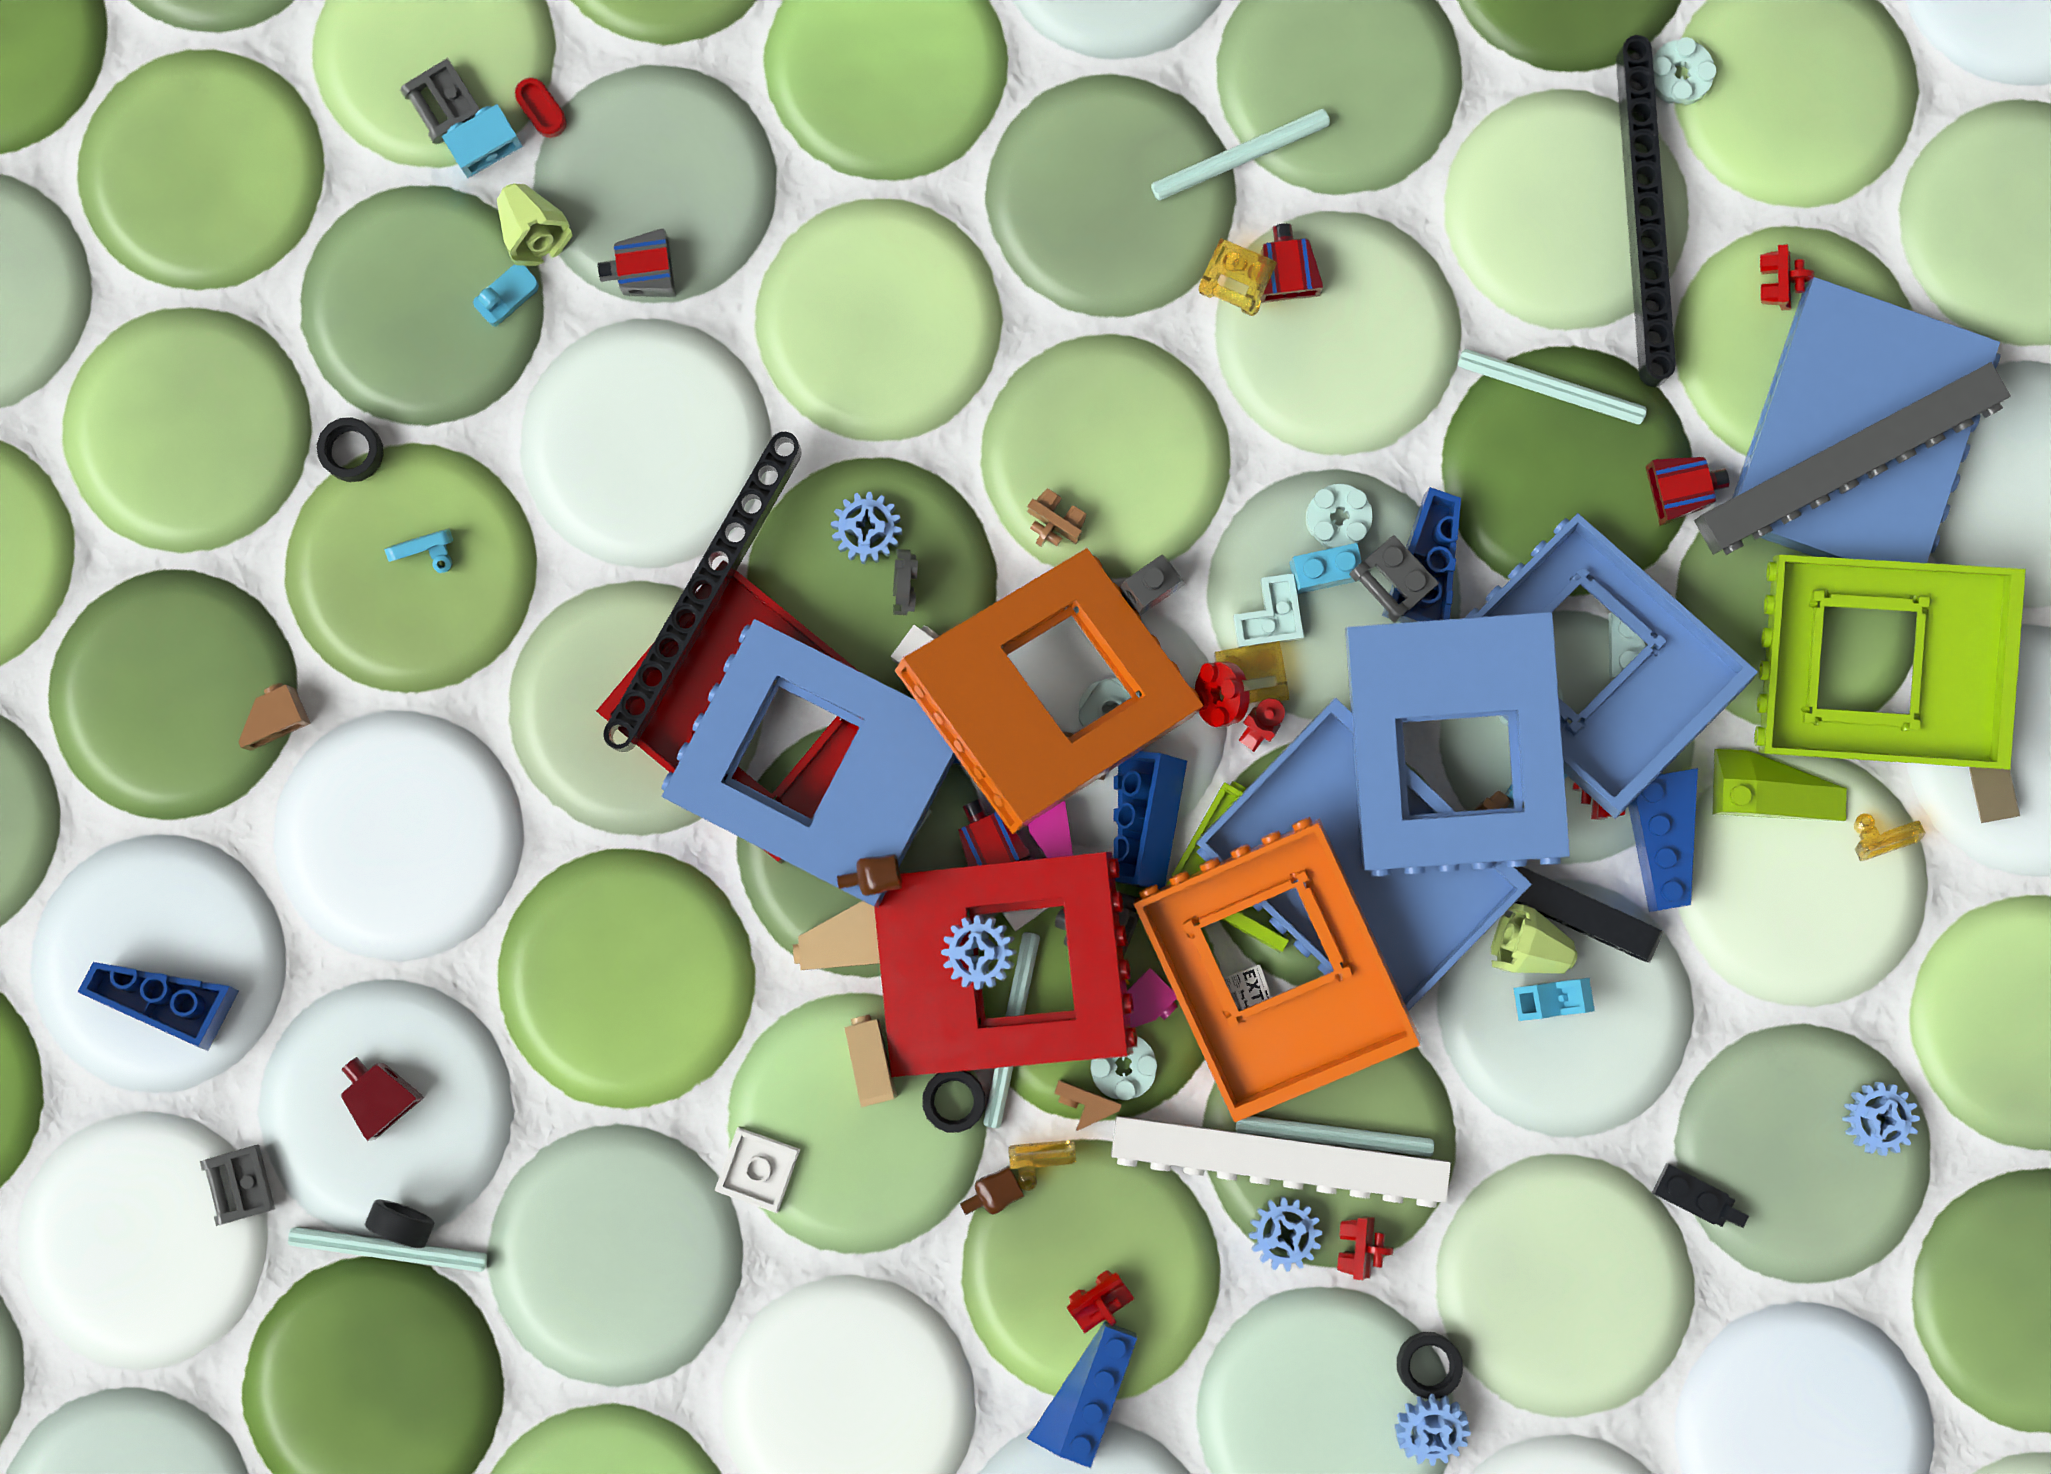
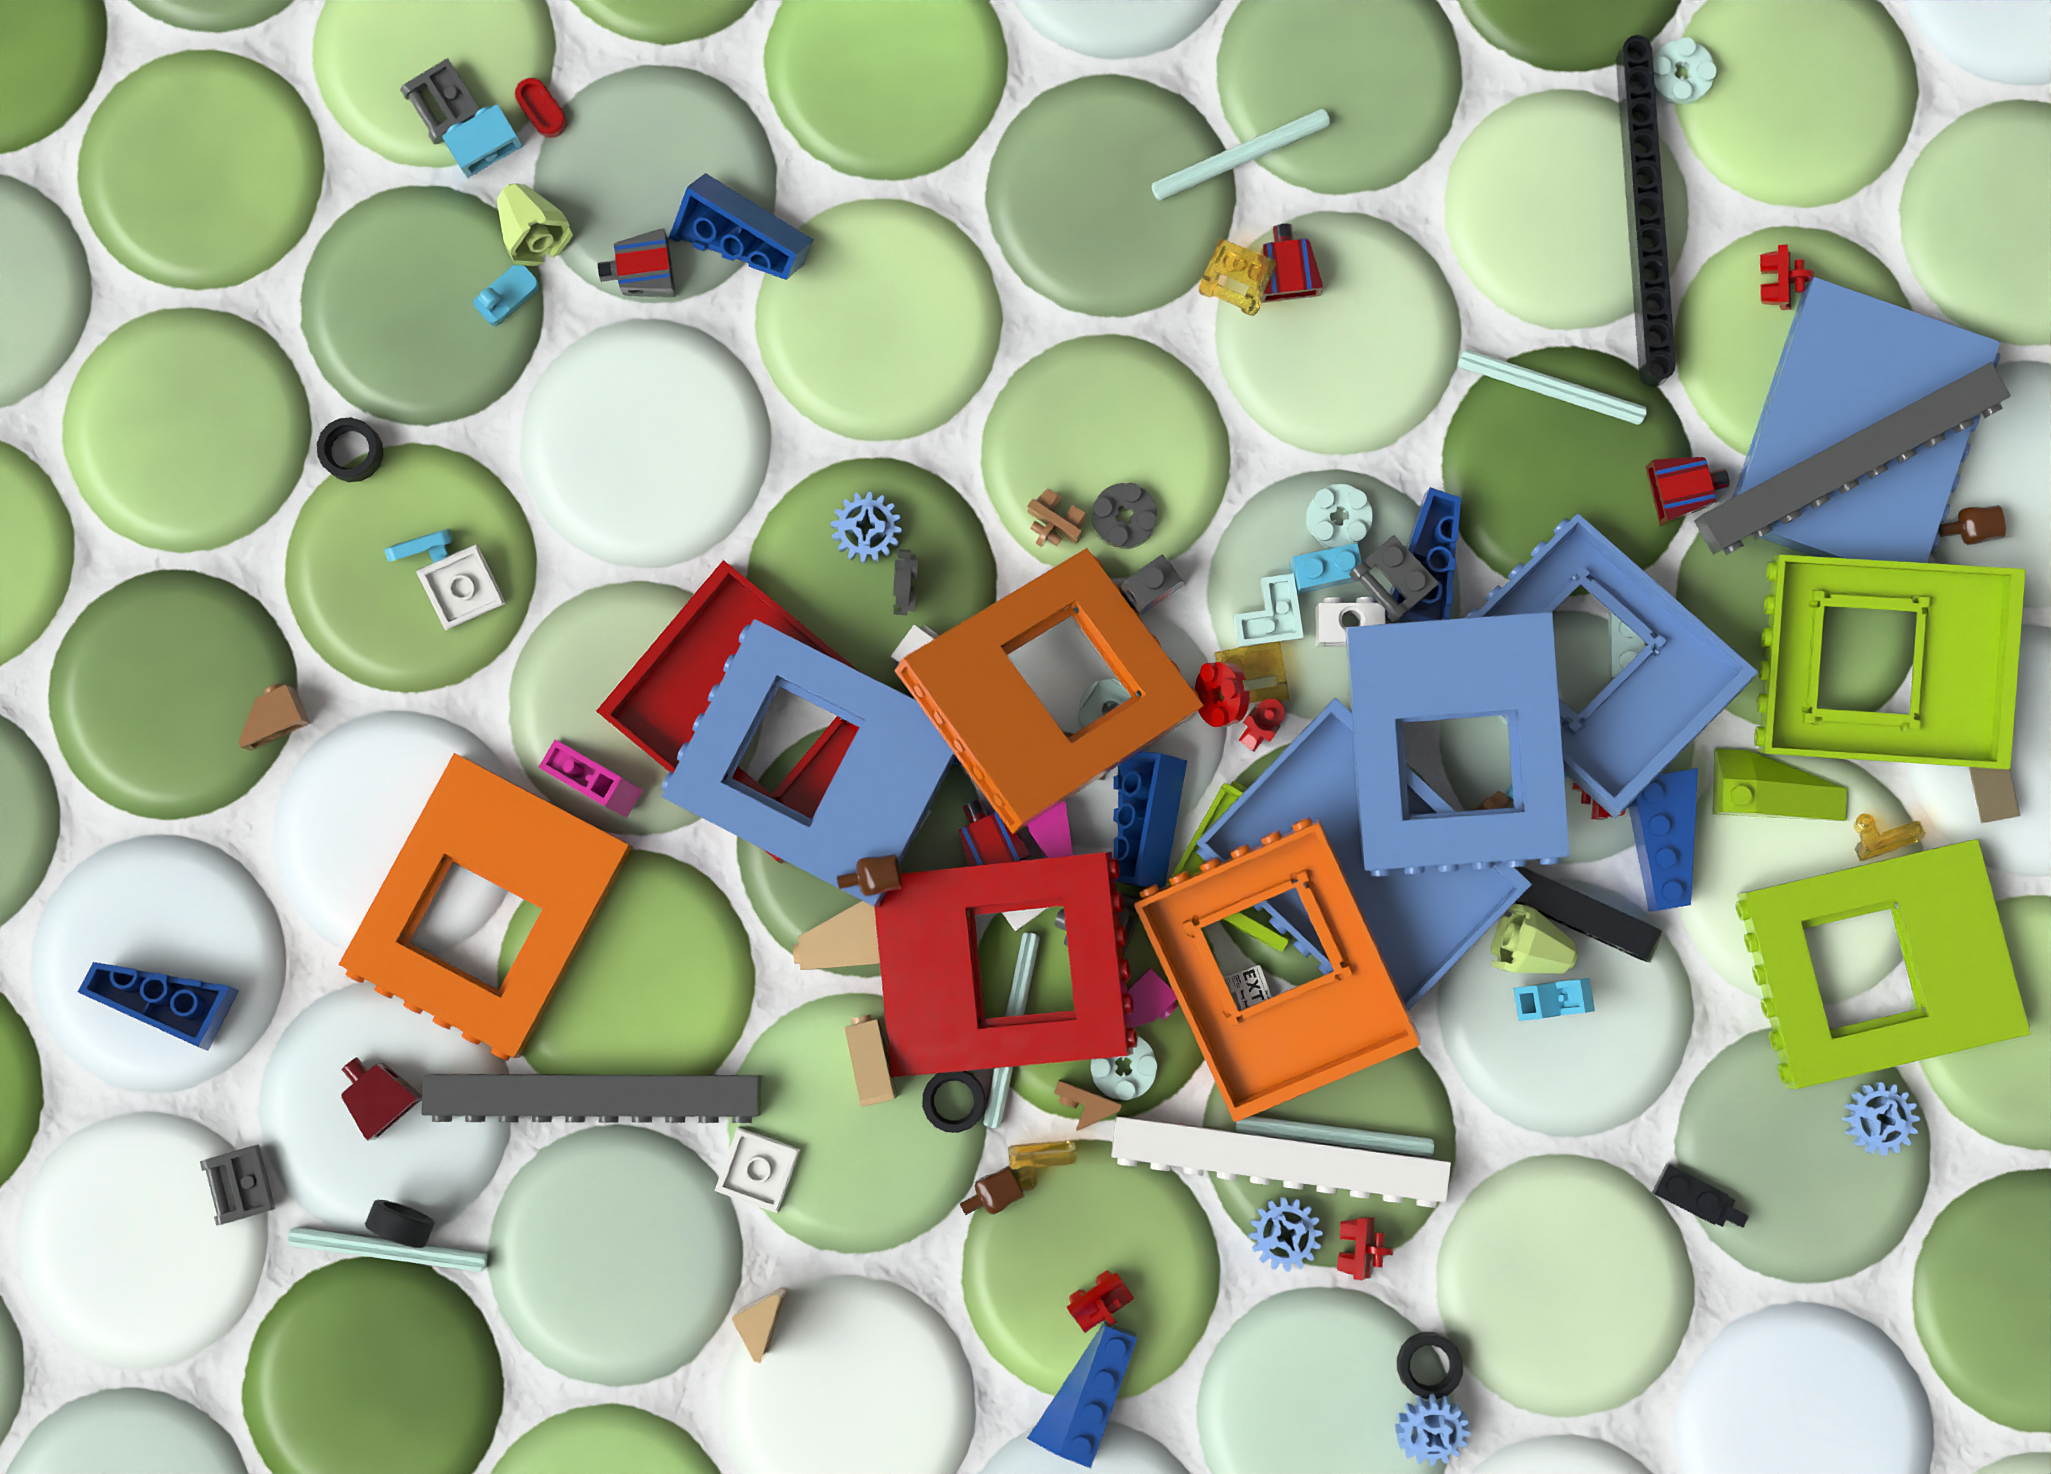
(461, 586): none -> white tile
(516, 845): none -> orange panel
(590, 778): none -> dark pink slope
(591, 1095): none -> dark grey brick
(703, 608): black beam -> none
(739, 229): none -> blue wedge
(758, 1321): none -> tan slope
(978, 965): light blue gear -> none
(1119, 533): none -> dark grey plate
(1329, 615): none -> white brick
(1948, 947): none -> lime panel
(1977, 525): none -> reddish brown piece

